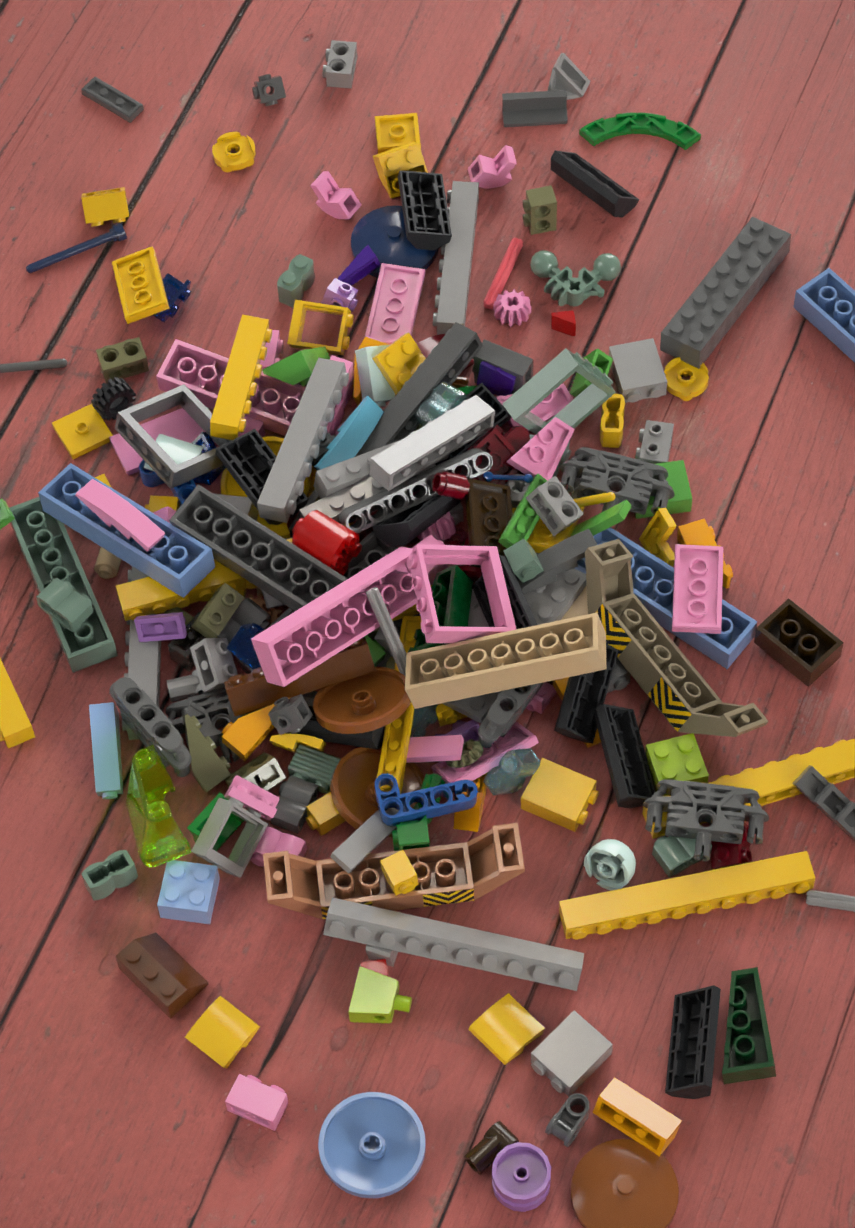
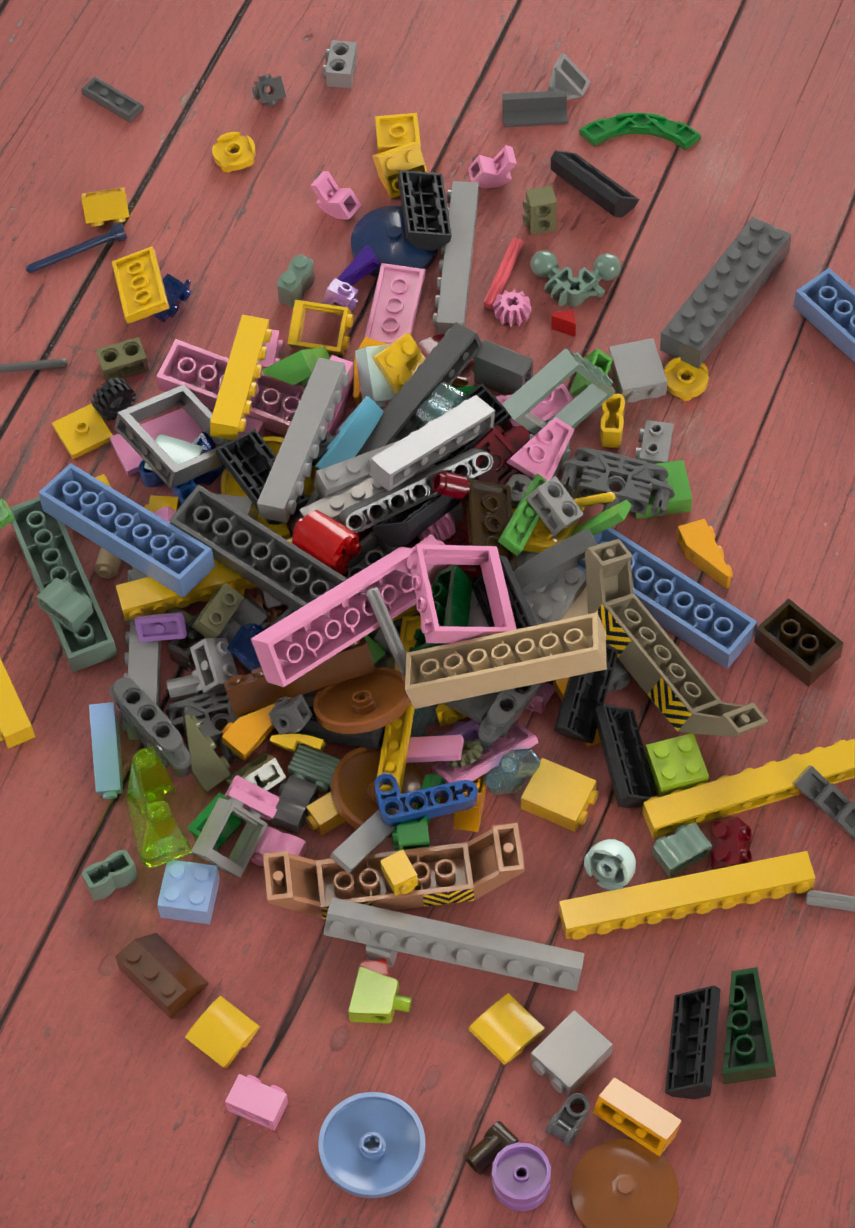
(120, 513): bright pink slope -> none
(488, 477): blue hinge -> none
(495, 379): dark purple piece -> none
(523, 560): sand green brick -> none
(656, 535): yellow plate -> none
(697, 589): bright pink tile -> none
(705, 802): dark grey piece -> none

